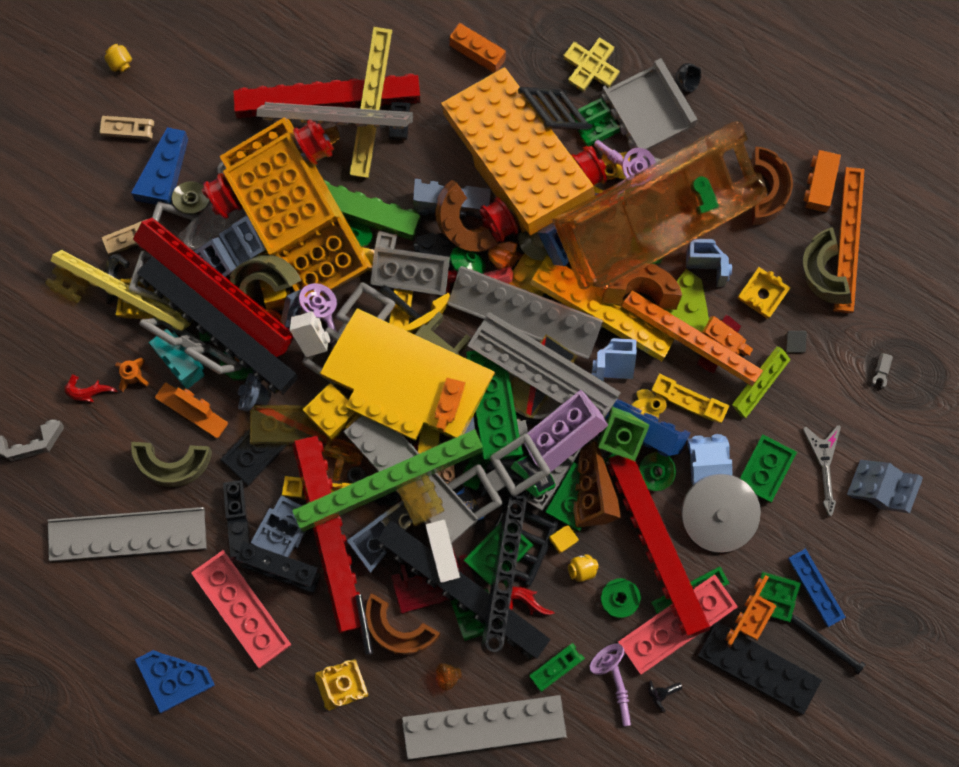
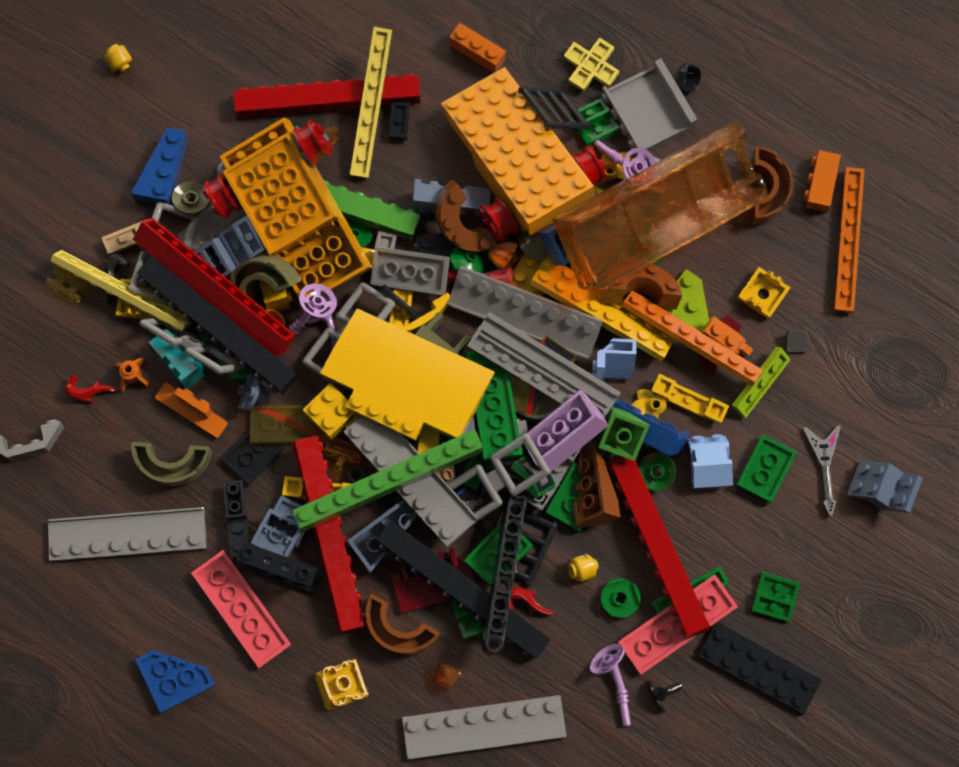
(126, 127): tan plate -> none
(291, 308): sand blue plate -> none
(309, 334): white brick -> none
(341, 115): light grey plate -> none
(363, 624): black bar -> none
(415, 503): clear yellow plate -> none
(442, 551): white tile -> none
(449, 403): orange hinge -> none
(556, 668): green plate -> none
(564, 539): yellow slope -> none
(705, 195): green leg -> none
(707, 255): light blue piece -> none
(720, 513): light grey dish -> none
(755, 616): orange bracket -> none
(816, 588): blue plate -> none
(822, 283): olive brick -> none
(828, 644): black bar -> none
(882, 369): light grey bar -> none

